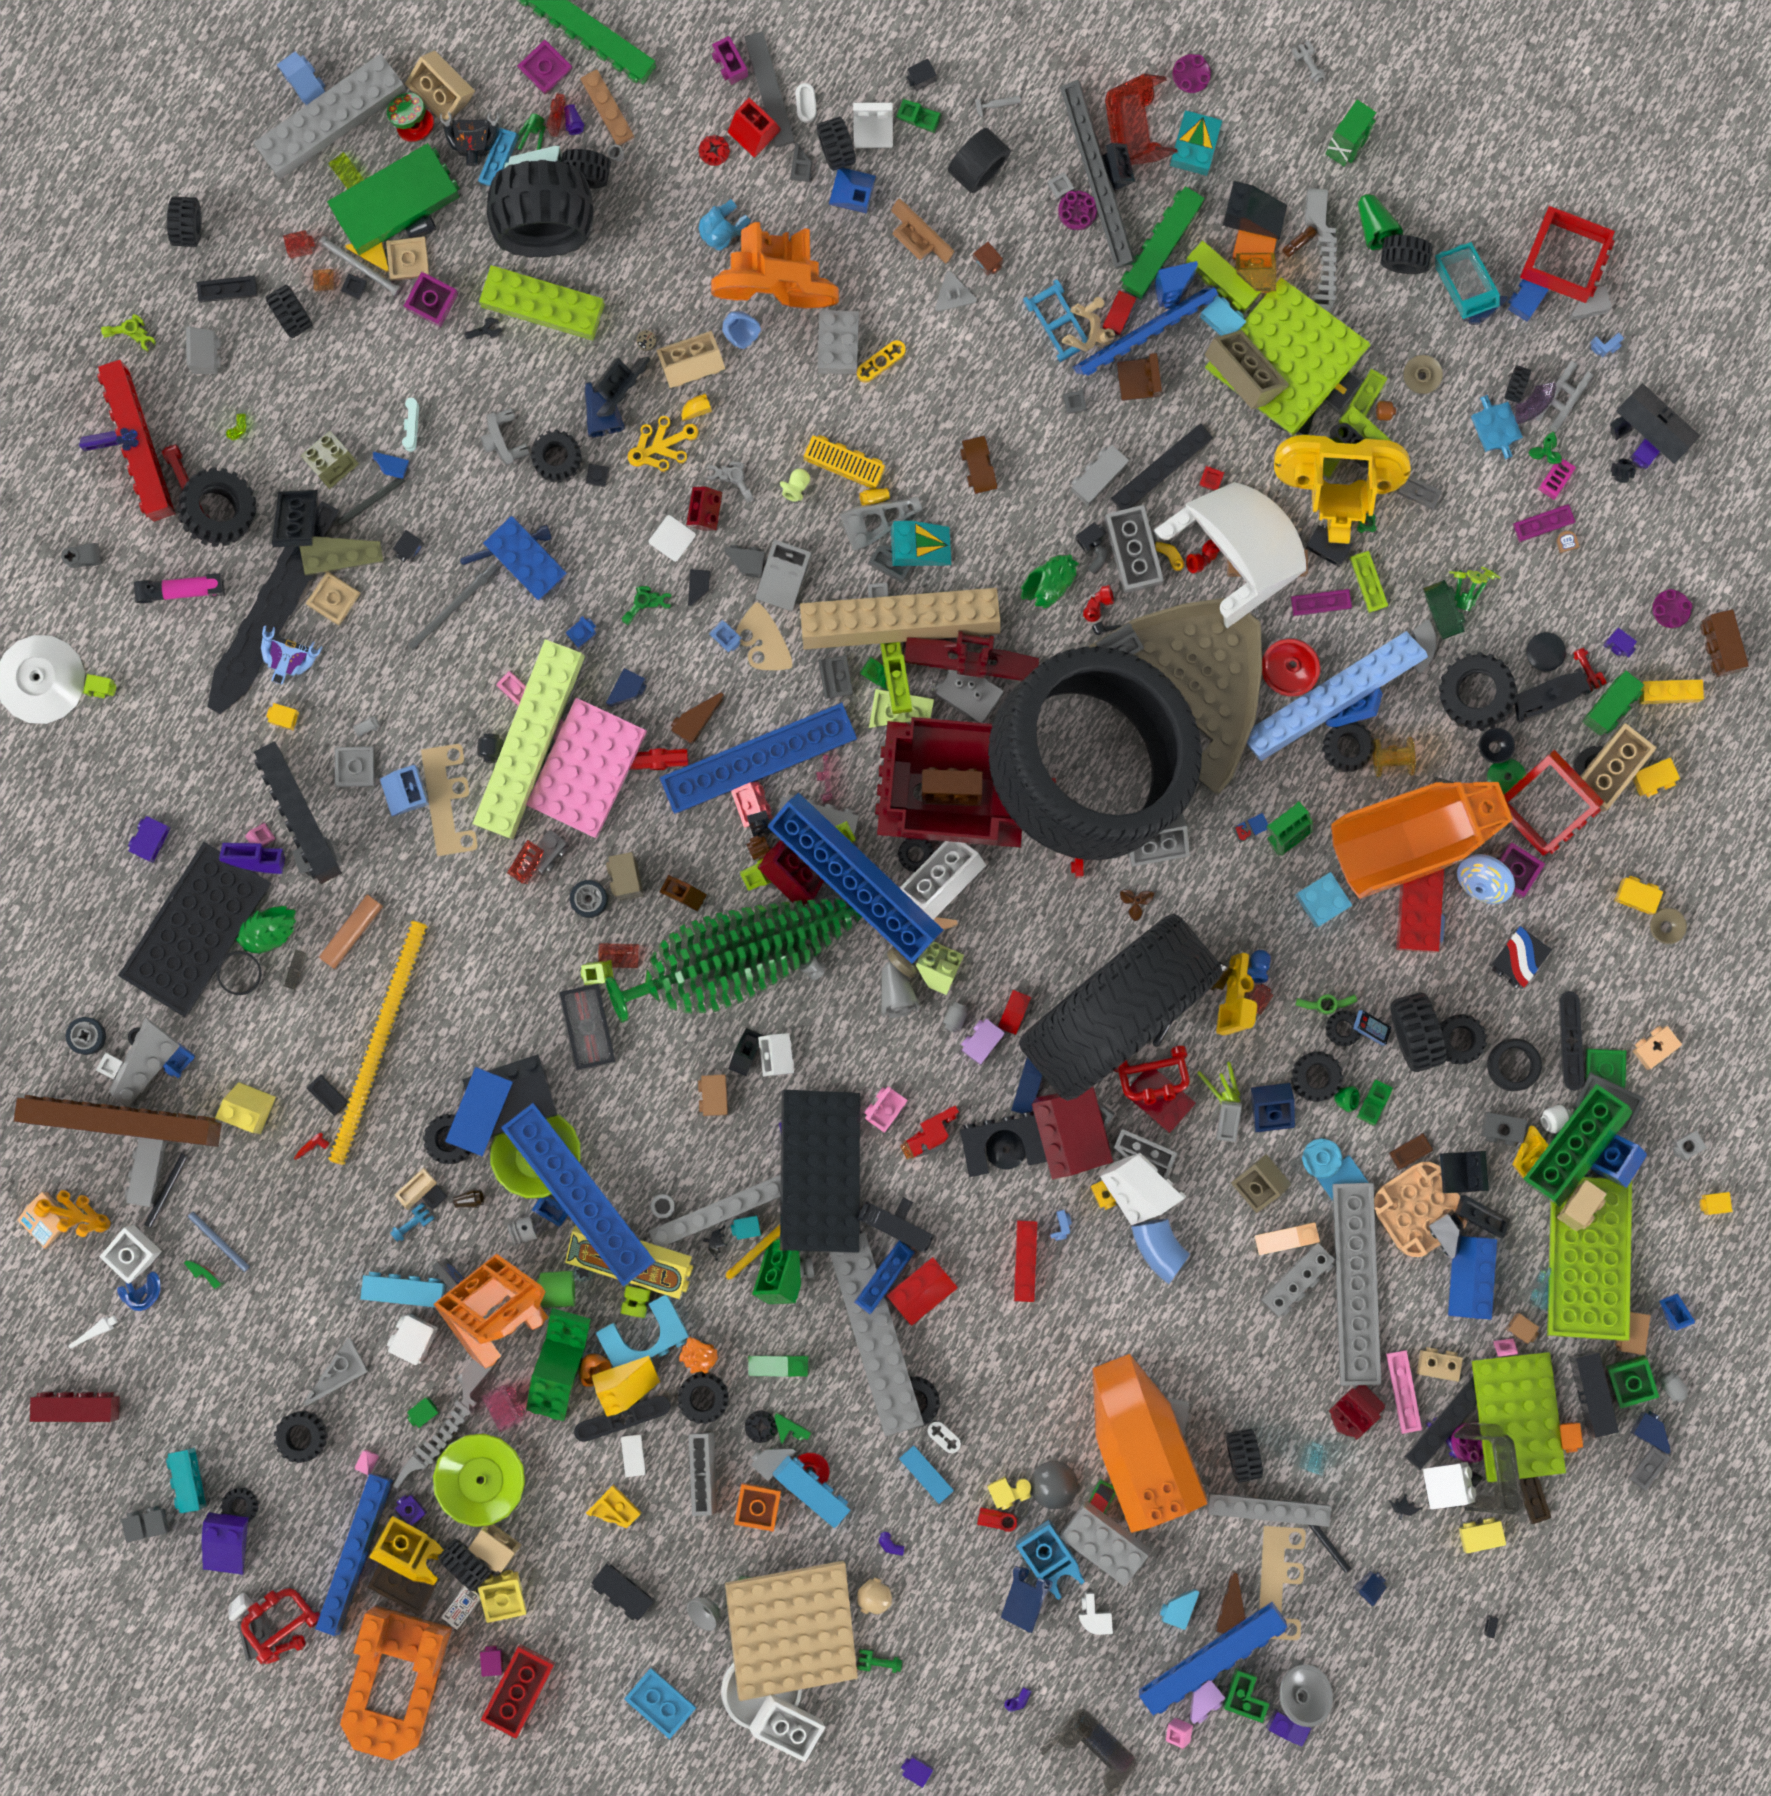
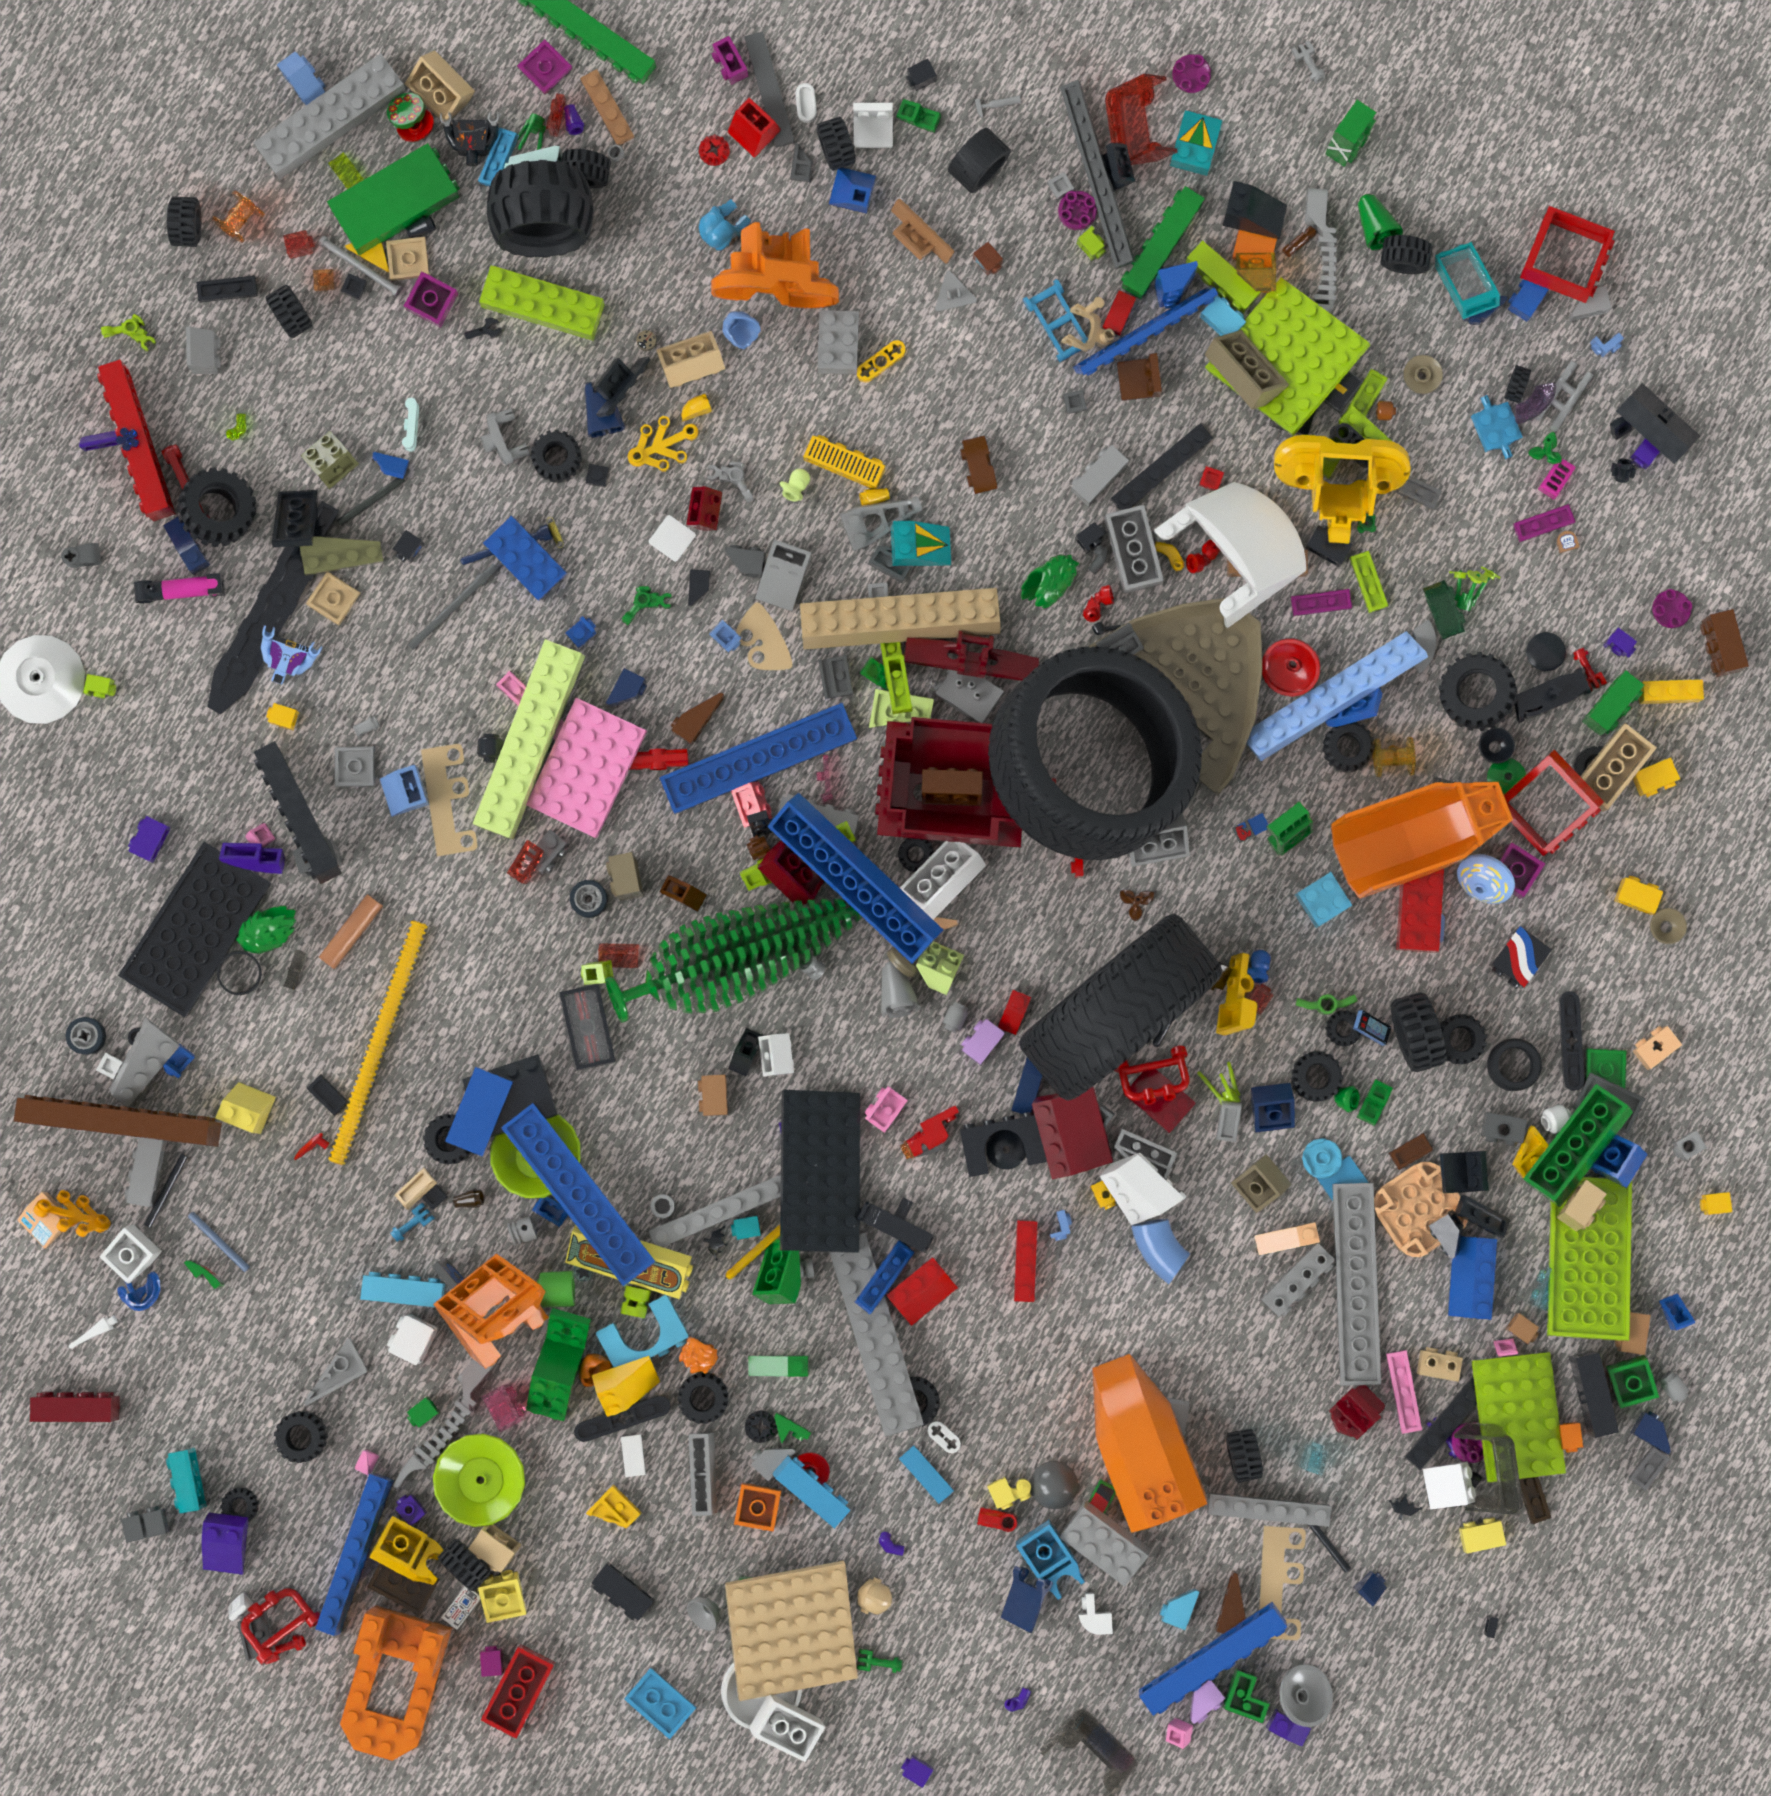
(186, 546): none -> dark blue slope
(238, 216): none -> clear orange hose
(554, 531): none -> light yellow piece
(1091, 244): none -> lime brick

